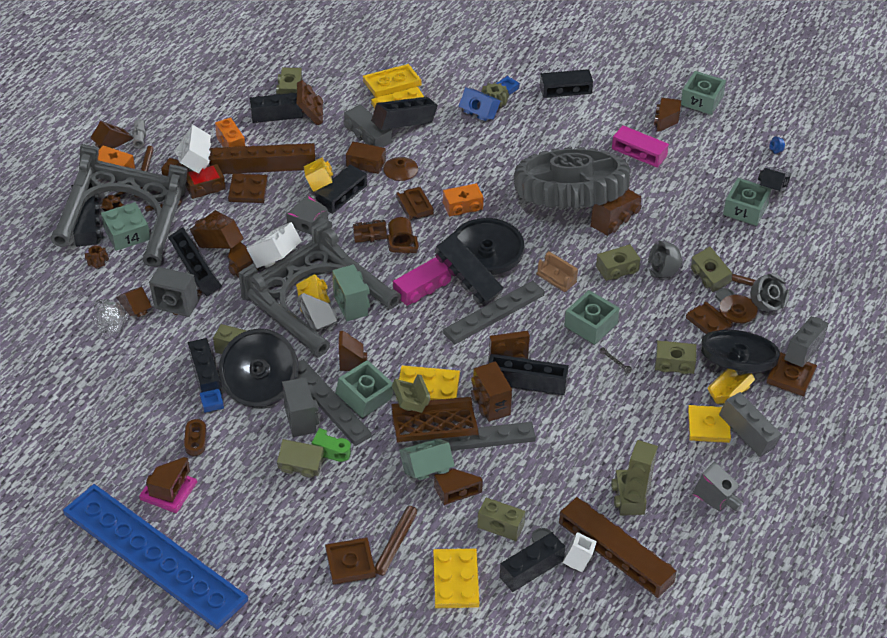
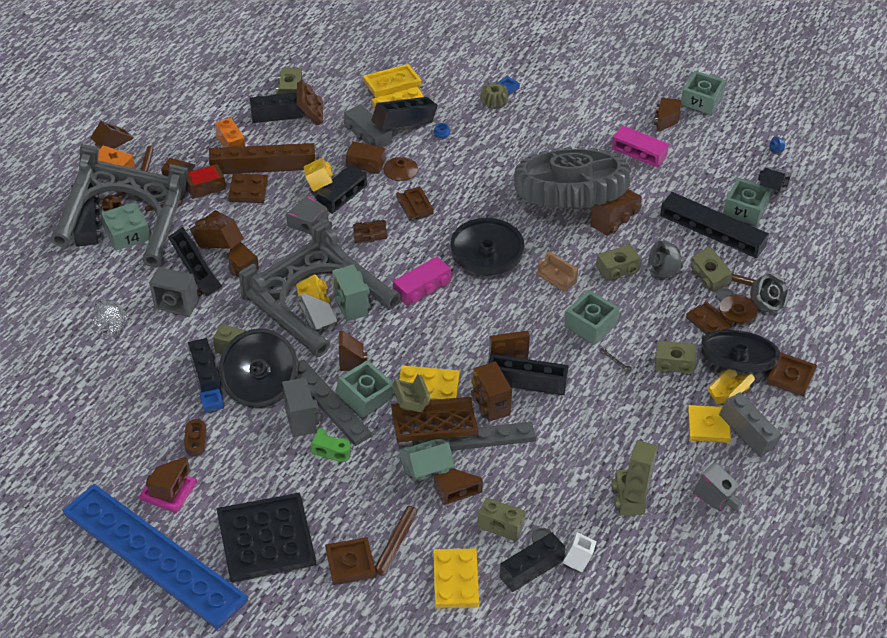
(96, 256): reddish brown gear -> none
(135, 302): reddish brown slope -> none
(139, 133): light grey pin -> none
(194, 149): white wedge -> none
(265, 537): none -> black plate
(274, 246): white wedge -> none
(300, 458): olive brick -> none
(401, 236): reddish brown piece -> none
(441, 130): none -> blue plate
(463, 199): orange brick -> none
(468, 270): black brick -> none
(488, 104): blue brick -> none
(493, 312): dark grey plate -> none
(566, 83): black brick -> none
(619, 547): reddish brown brick -> none
(714, 225): none -> black brick
(806, 341): dark grey brick -> none

